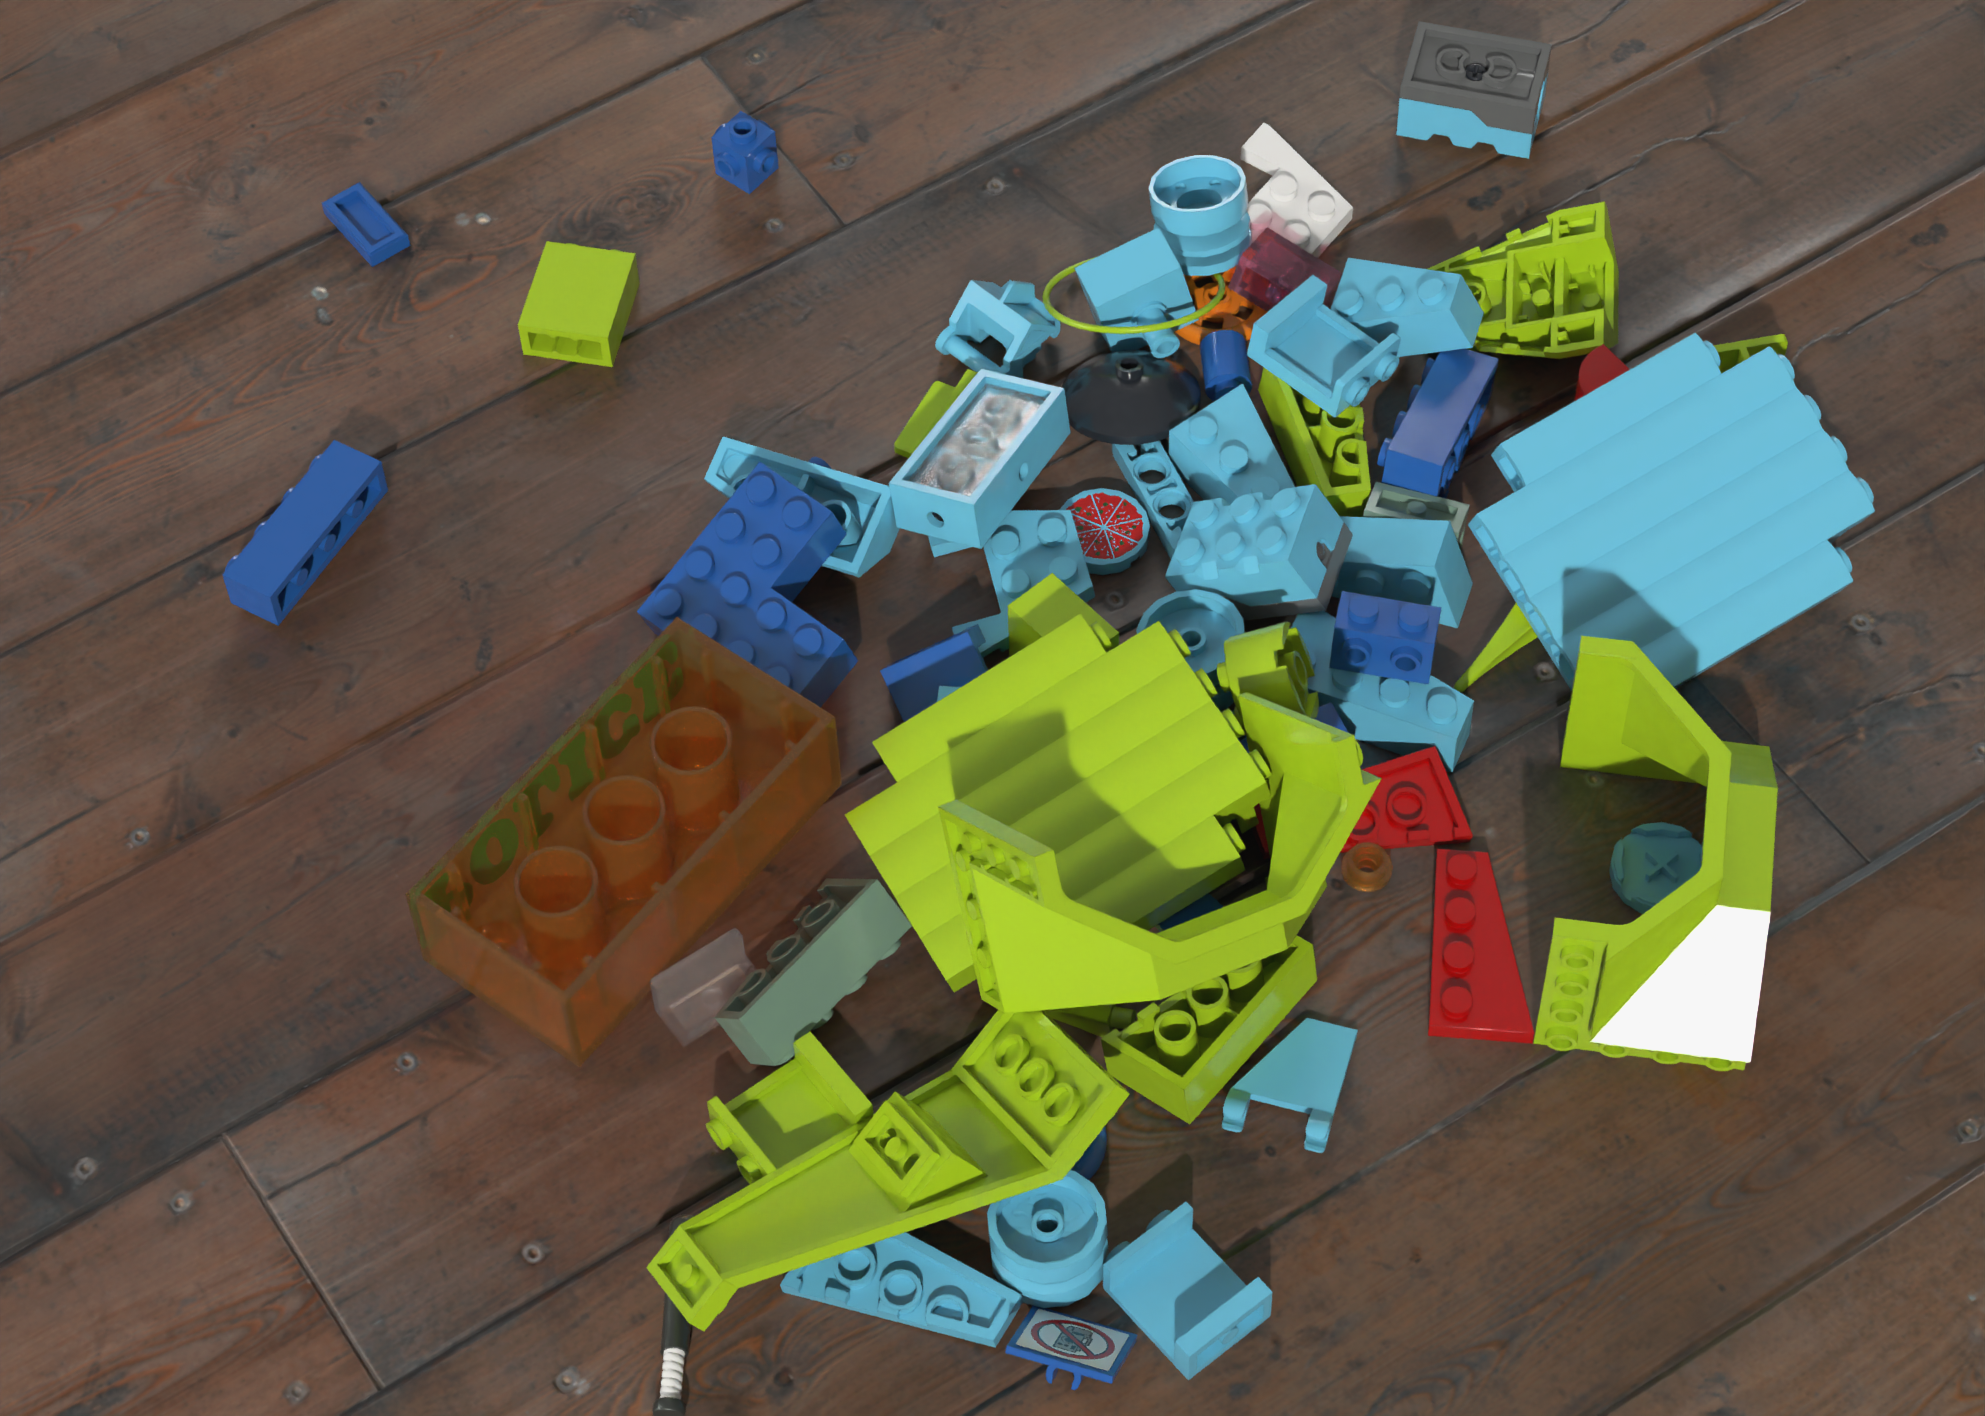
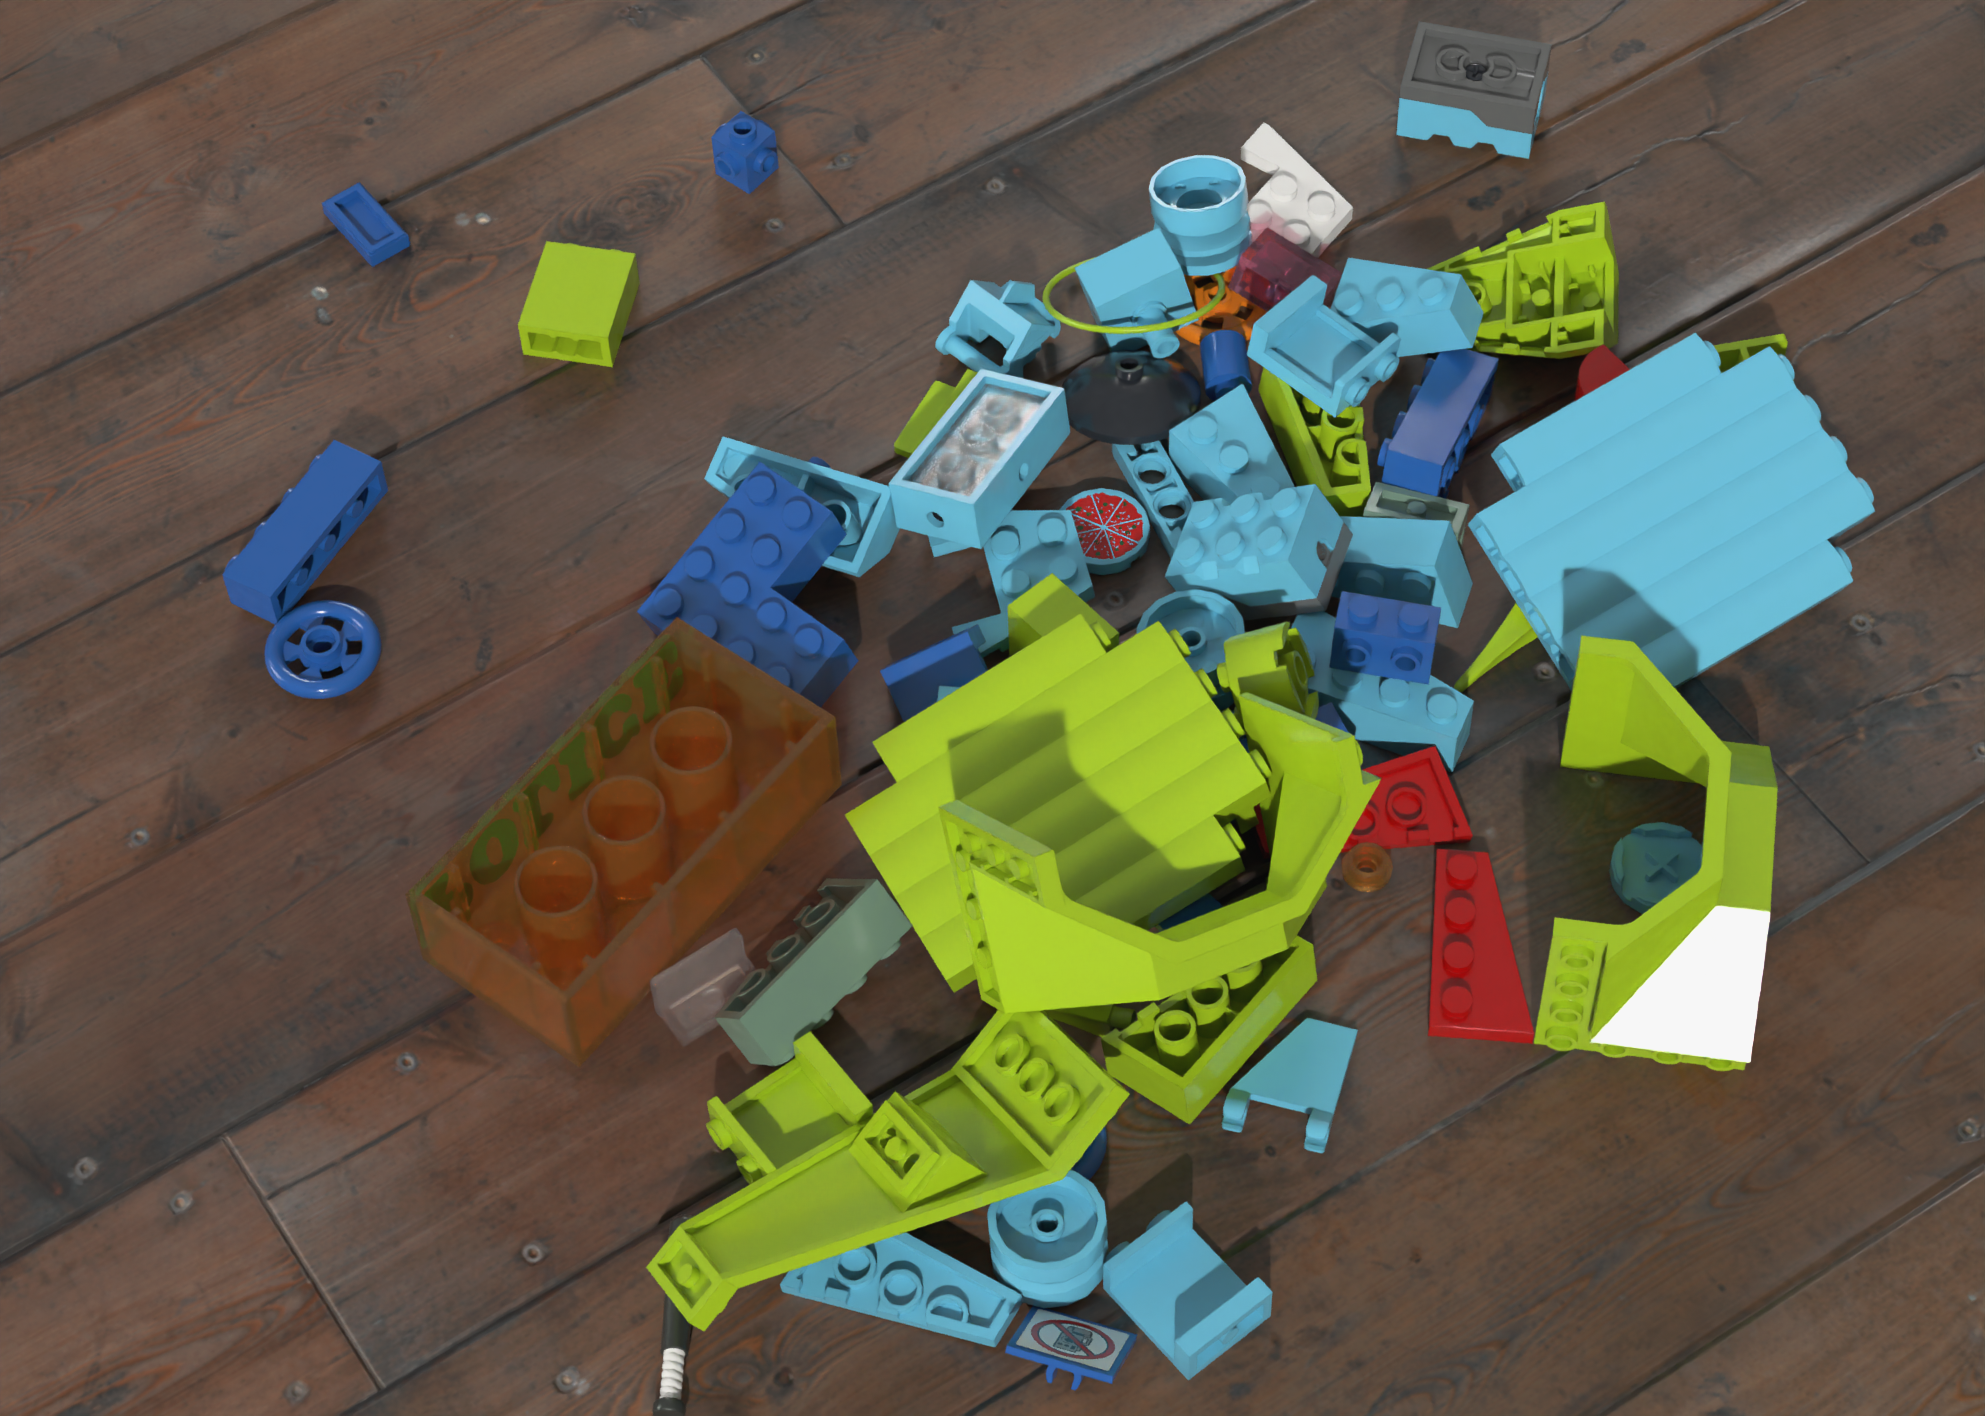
(320, 637): none -> blue plate

